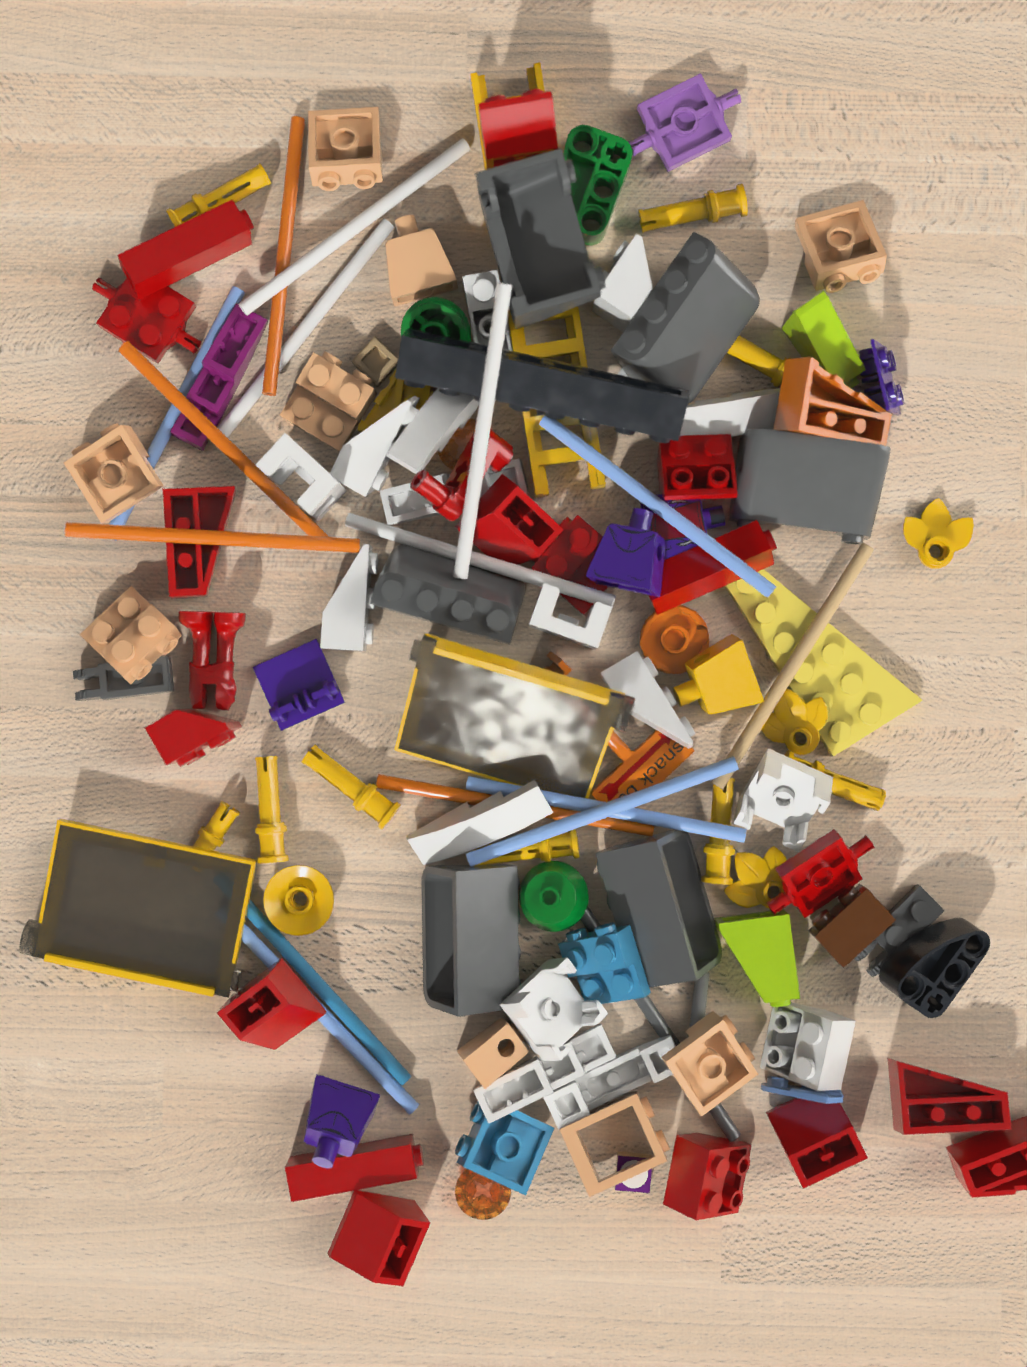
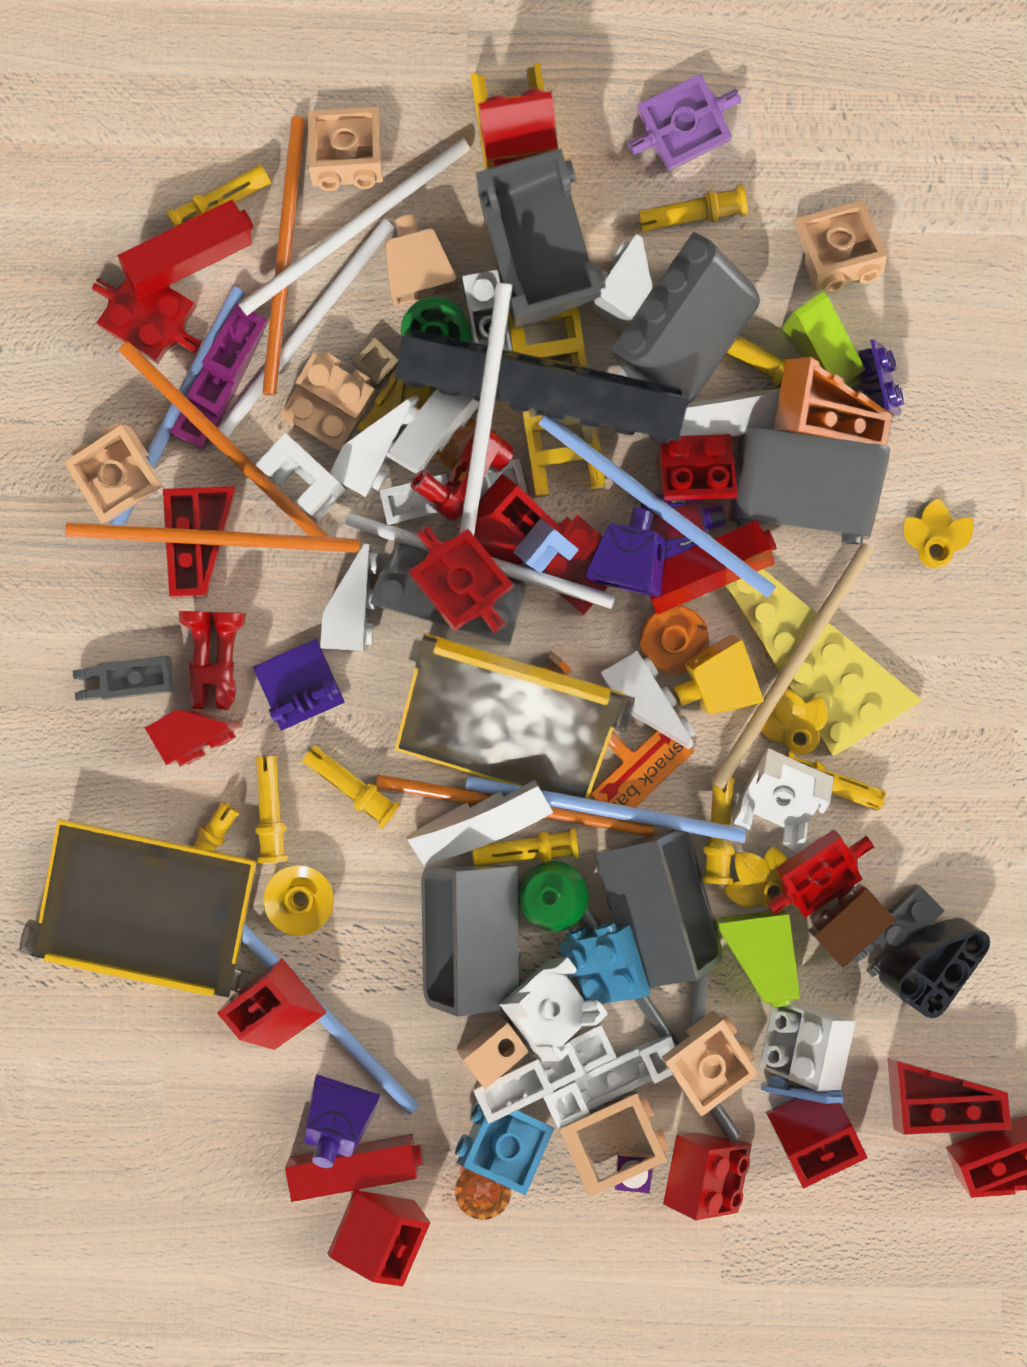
(131, 635): light nougat plate -> none
(327, 994): dark azure piece -> none
(461, 579): none -> red plate
(542, 545): none -> light blue panel
(566, 626): white panel -> none
(596, 170): green beam -> none
(602, 811): light blue piece -> none

